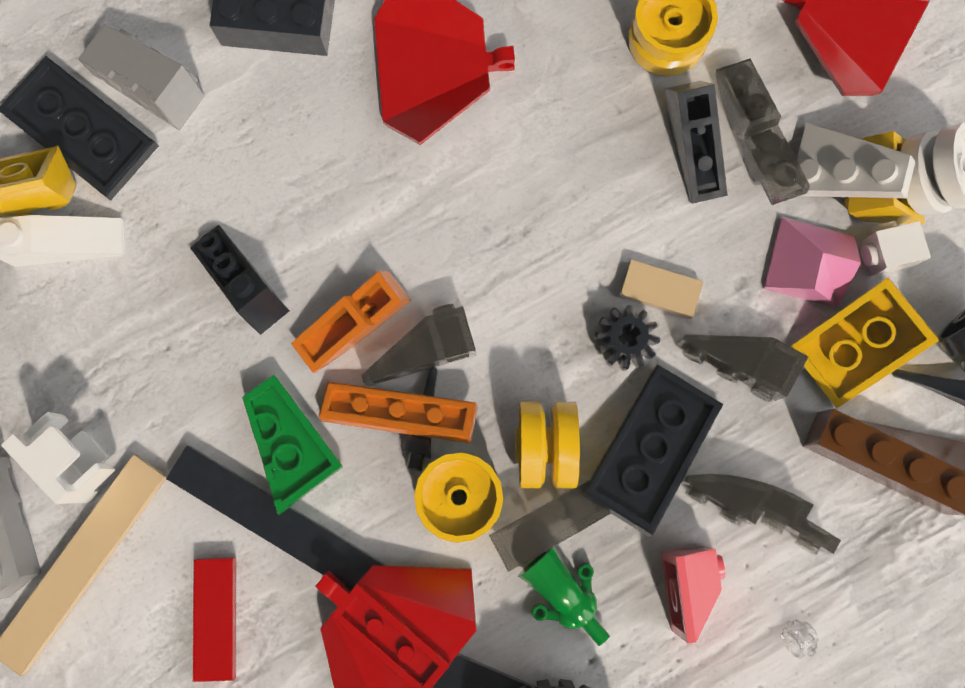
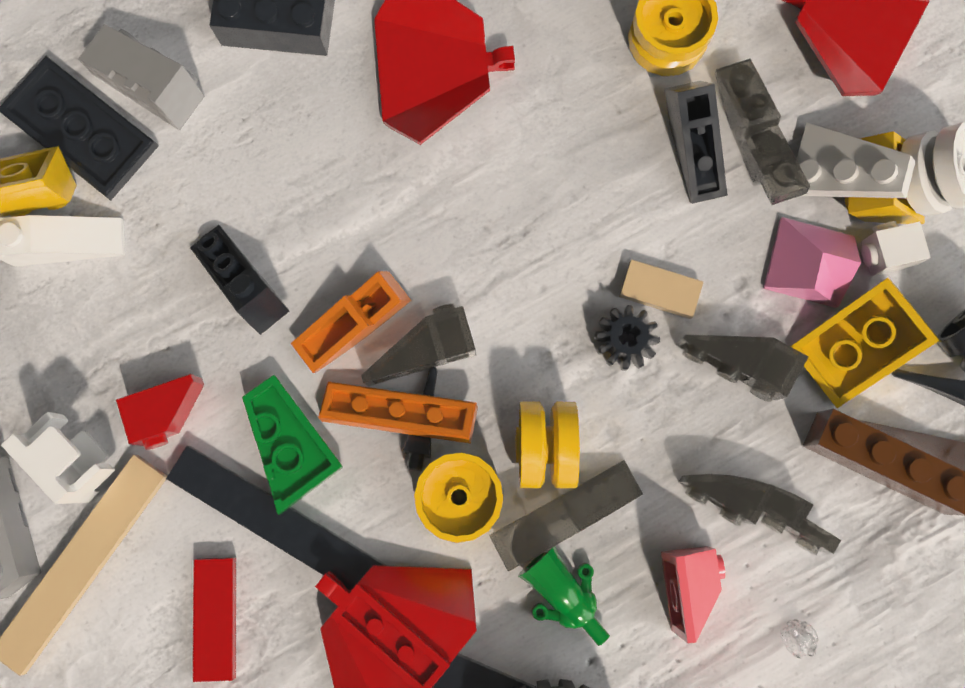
(159, 411): none -> red slope
(652, 450): black tile -> none

